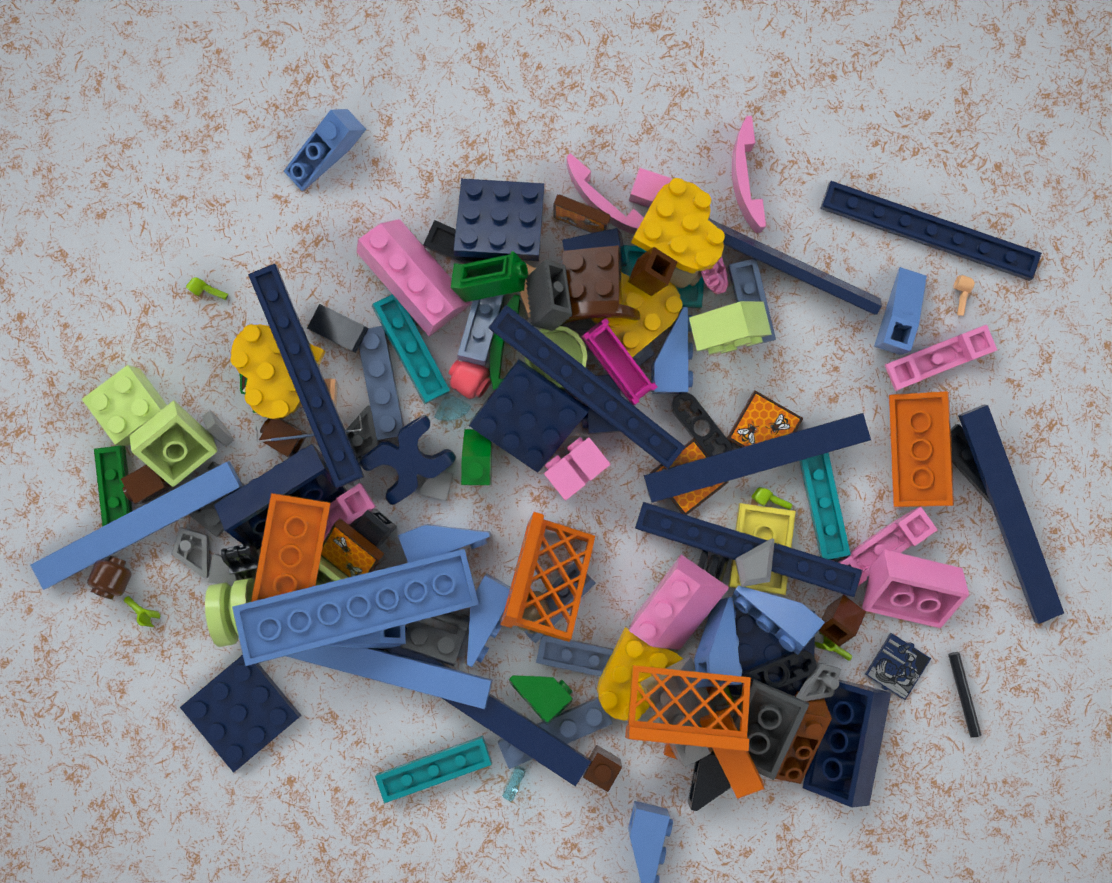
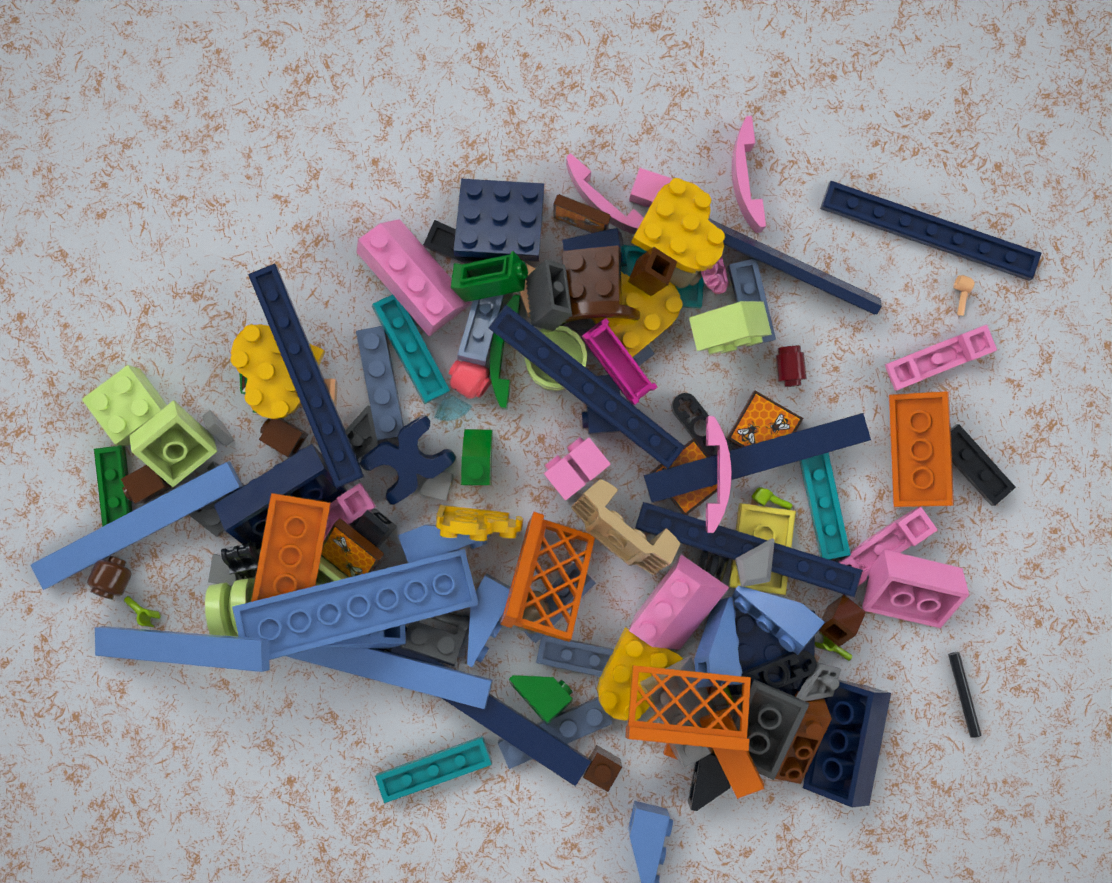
(183, 648): none -> medium blue tile
(193, 550): light grey piece -> none
(197, 286): lime hand -> none
(240, 712): dark blue plate -> none
(300, 436): piece -> none
(324, 147): medium blue slope -> none
(337, 328): black tile -> none
(476, 523): none -> yellow plate
(511, 787): clear light blue tile -> none
(528, 416): dark blue plate -> none
(618, 537): none -> tan plate
(671, 363): medium blue slope -> none
(716, 437): none -> bright pink slope
(791, 365): none -> dark red brick
(897, 666): piece -> none
(902, 313): medium blue slope -> none
(1011, 513): dark blue tile -> none

